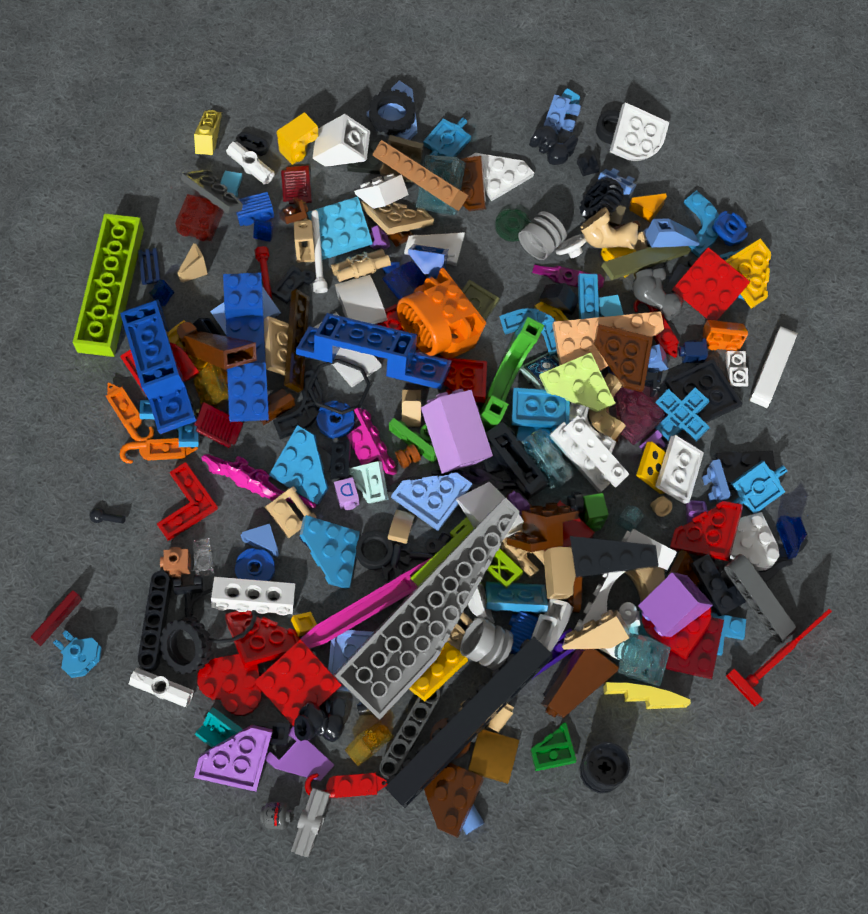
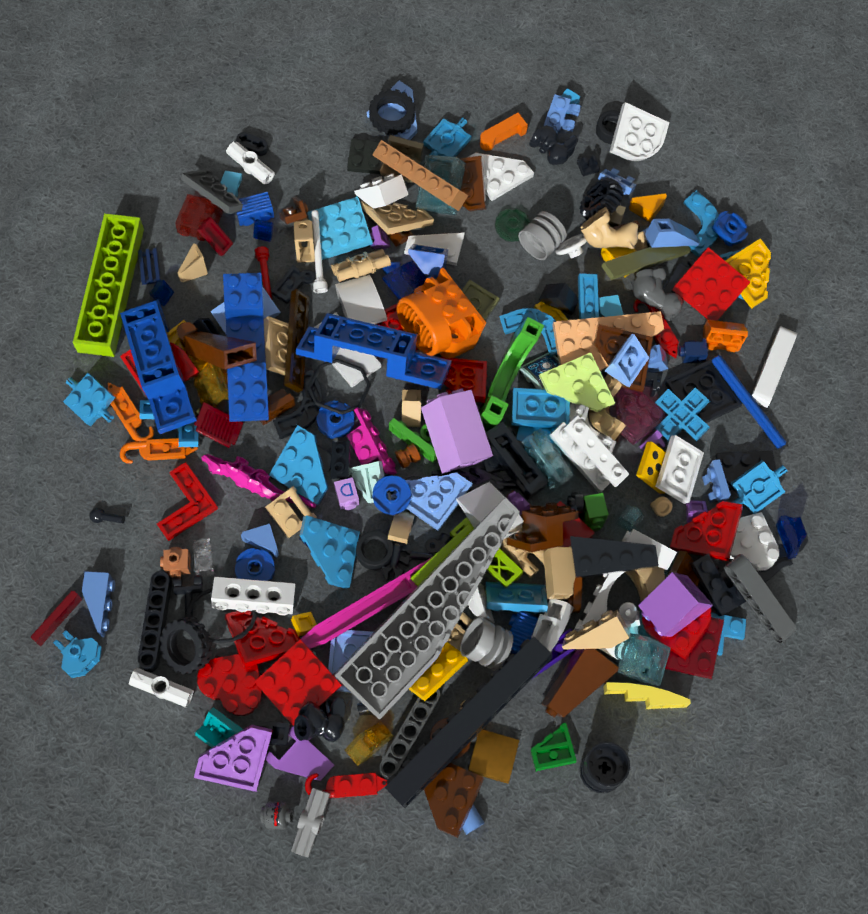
(89, 399): none -> dark azure plate
(97, 592): none -> medium blue slope
(207, 132): light yellow slope -> none
(215, 236): none -> dark red tile
(295, 137): yellow slope -> none
(296, 184): dark red window -> none
(341, 142): white slope -> none
(392, 506): none -> blue plate
(501, 718): tan cone -> none
(502, 131): none -> orange leg
(557, 275): magenta piece -> none
(628, 361): none -> light blue slope
(736, 368): white slope -> none
(746, 685): red piece -> none
(748, 402): none -> blue axle

